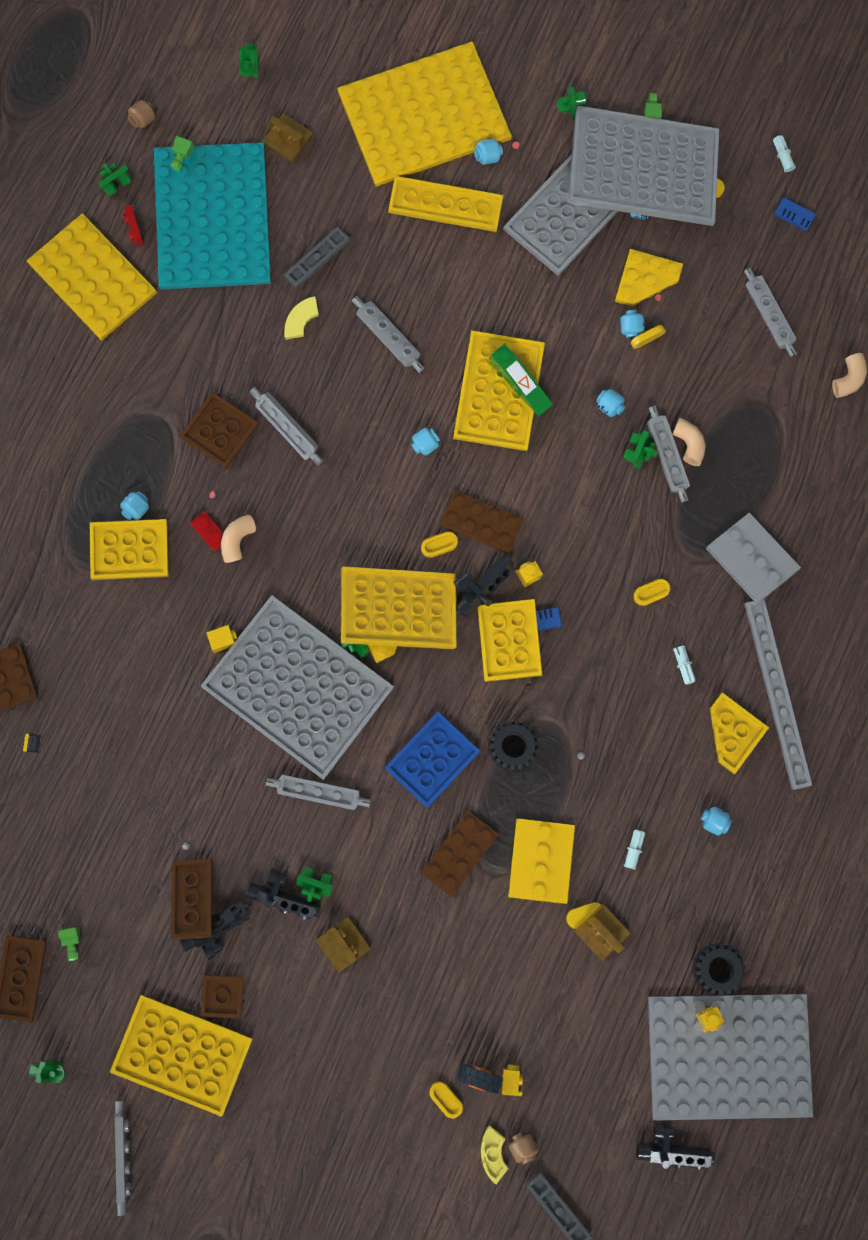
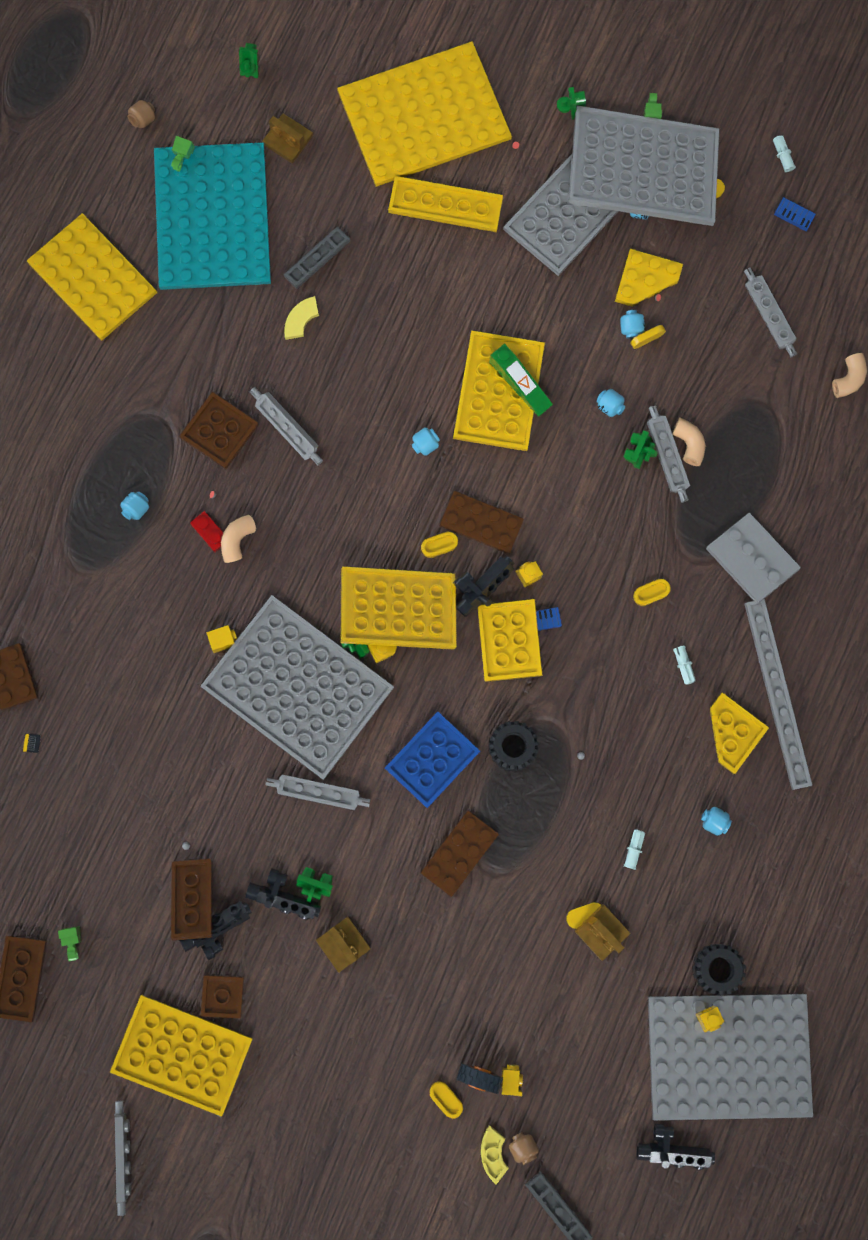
(48, 1071): green hips -> none
(120, 174): green hips -> none
(129, 549): yellow plate -> none
(134, 233): red plate -> none
(388, 334): light grey plate -> none
(488, 151): medium azure head -> none
(541, 861): yellow plate -> none

